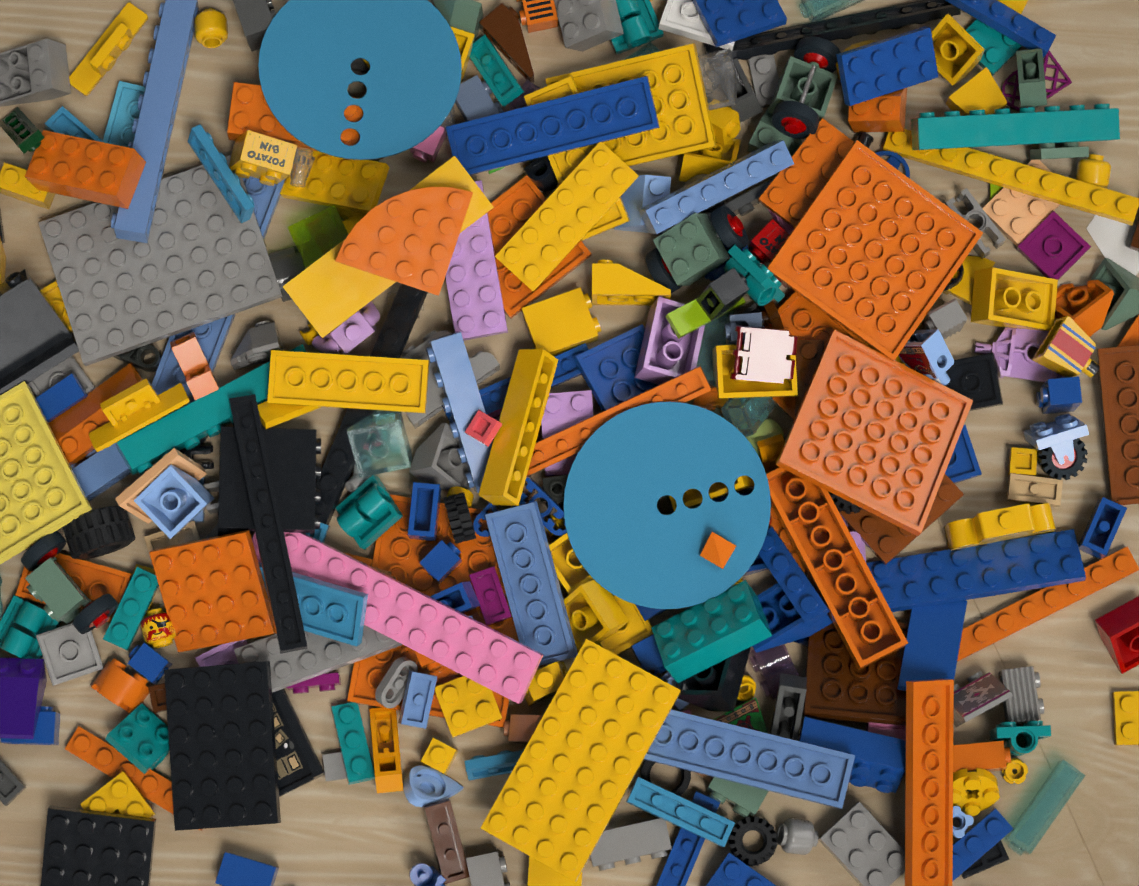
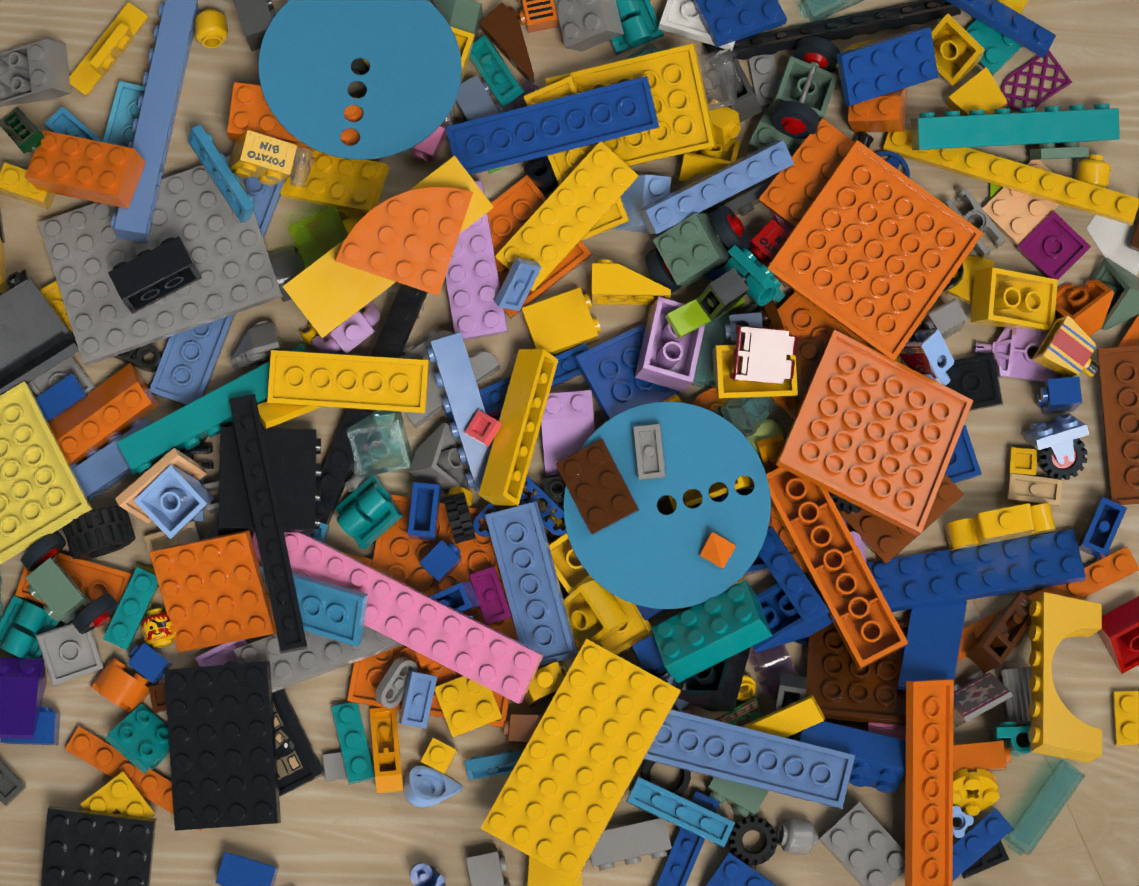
(134, 410): yellow bracket -> none
(154, 274): none -> black brick
(194, 365): brick -> none
(325, 682): magenta plate -> none
(446, 841): reddish brown plate -> none
(518, 284): none -> medium blue plate
(571, 439): orange plate -> none
(597, 487): none -> reddish brown plate
(649, 452): none -> light grey plate
(789, 719): none -> yellow tile
(1002, 634): none -> reddish brown slope
(1021, 769): yellow plate -> none
(1031, 78): sand green brick -> none
(1053, 726): none -> yellow arch

